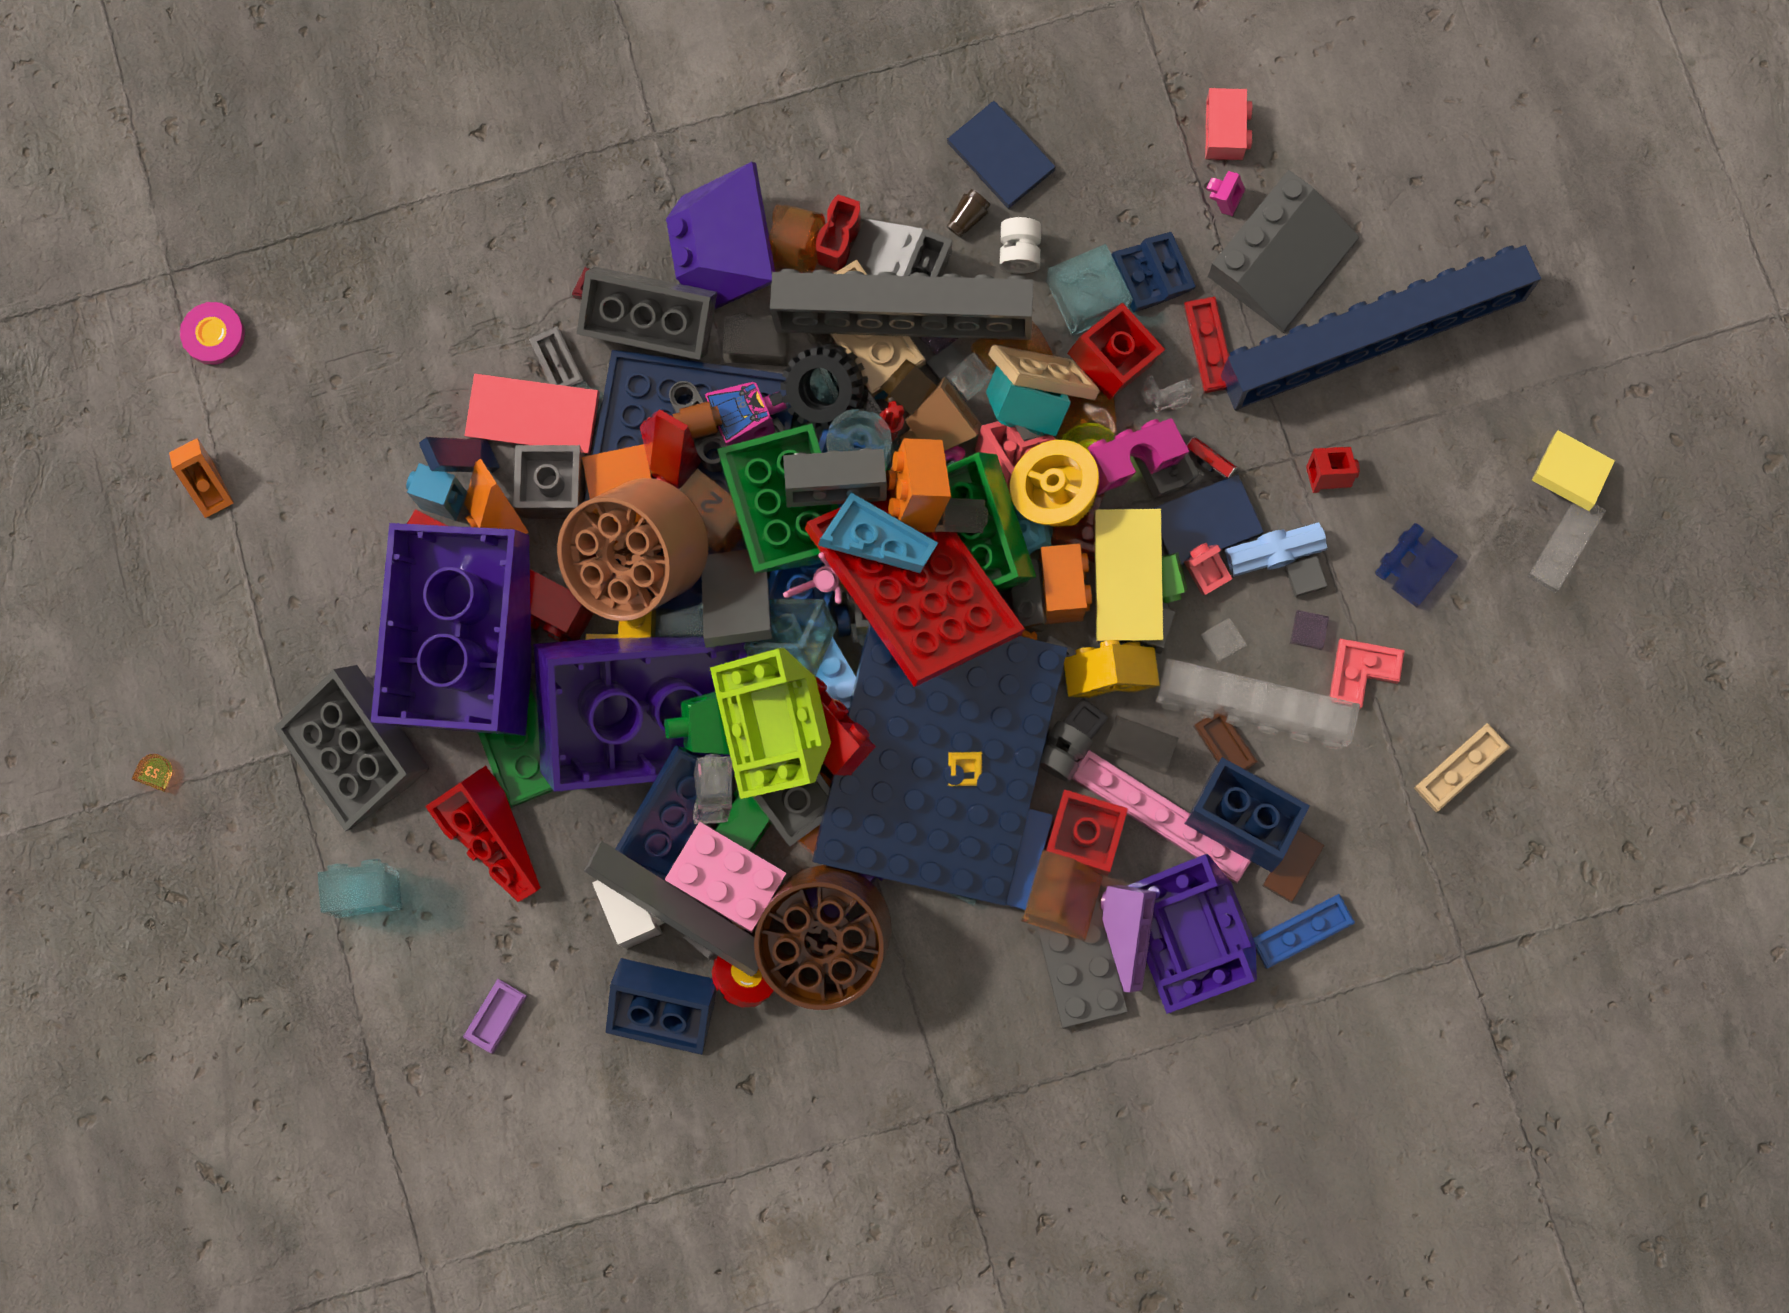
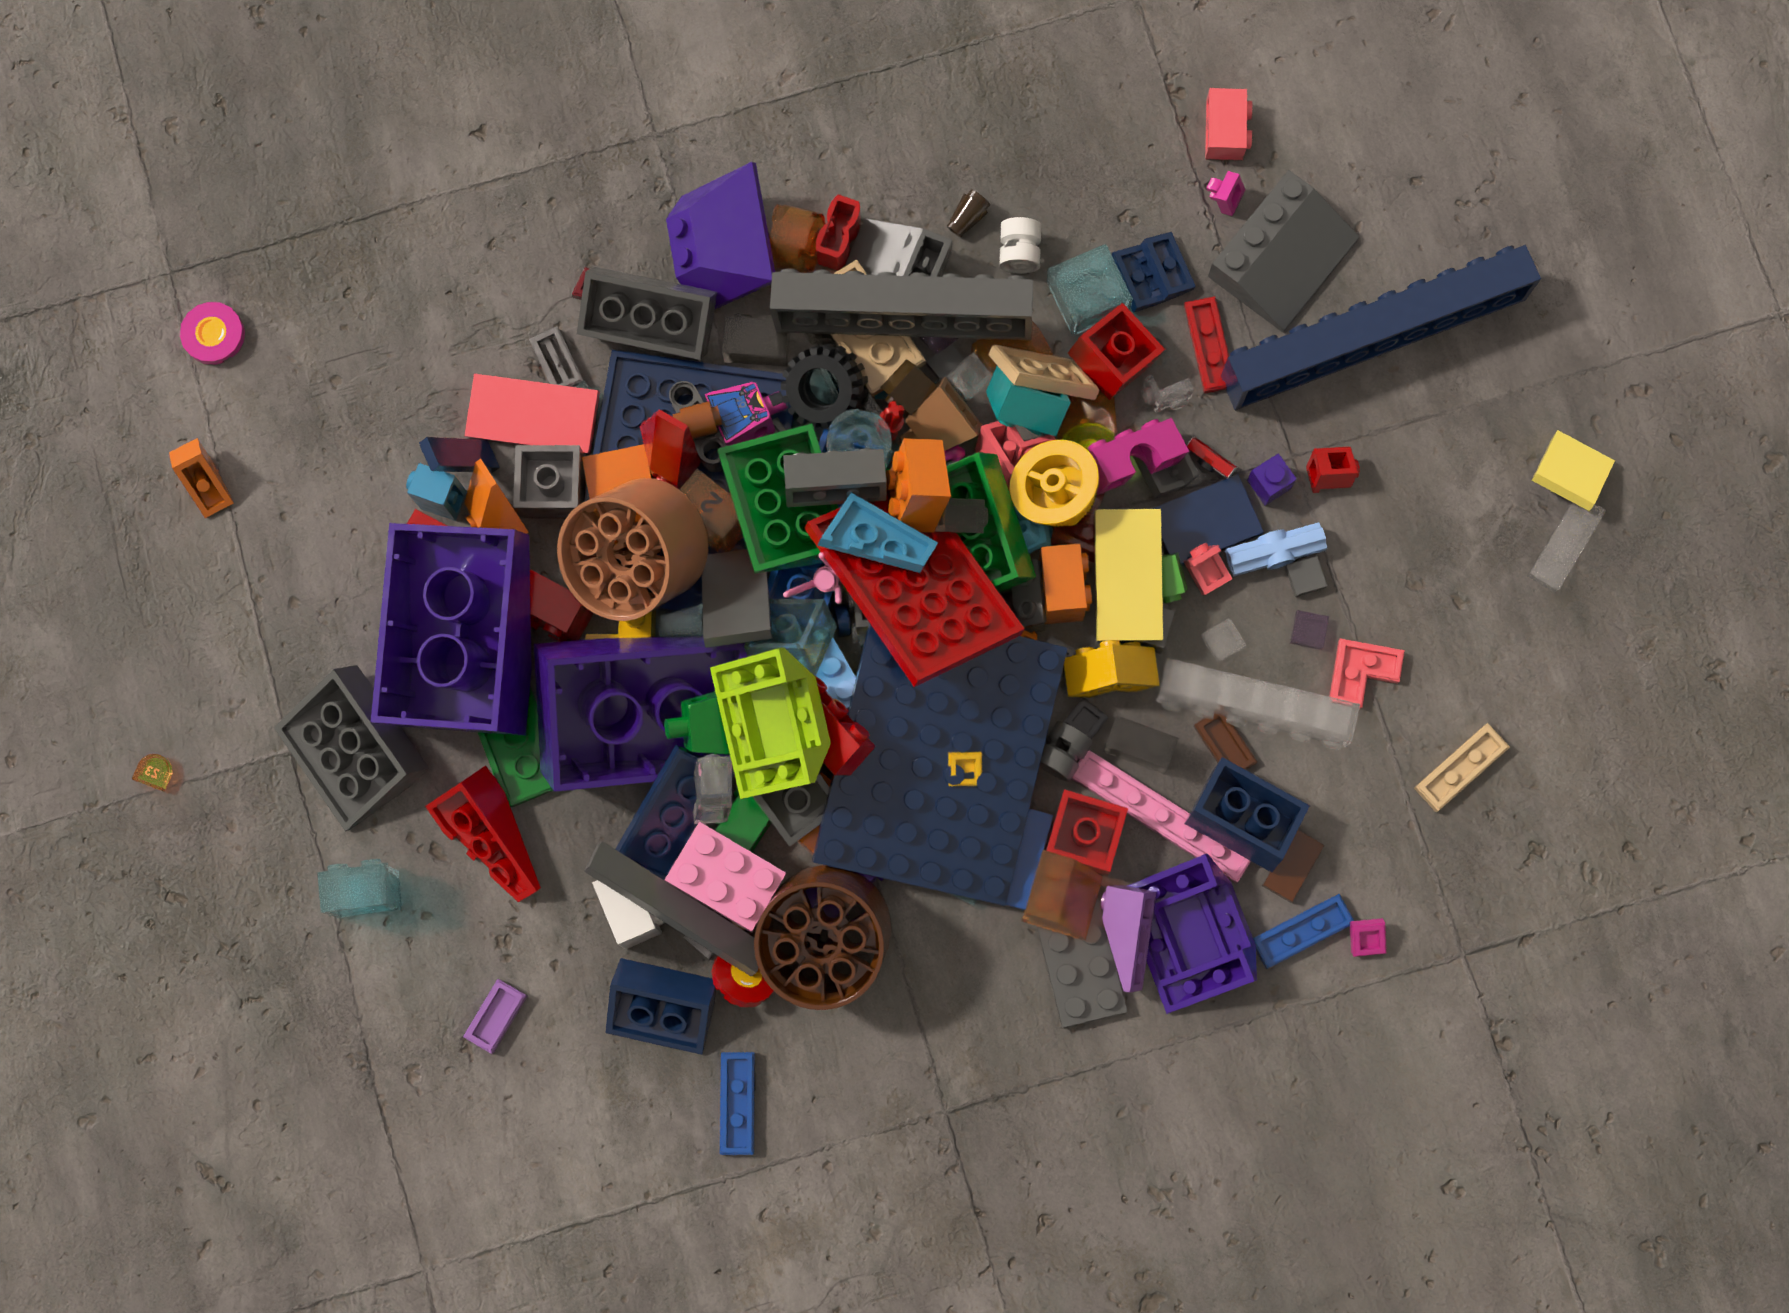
(737, 1103): none -> blue tile
(1001, 154): dark blue tile -> none
(1271, 479): none -> dark purple brick
(1368, 937): none -> dark pink tile
(1424, 571): clear blue plate -> none

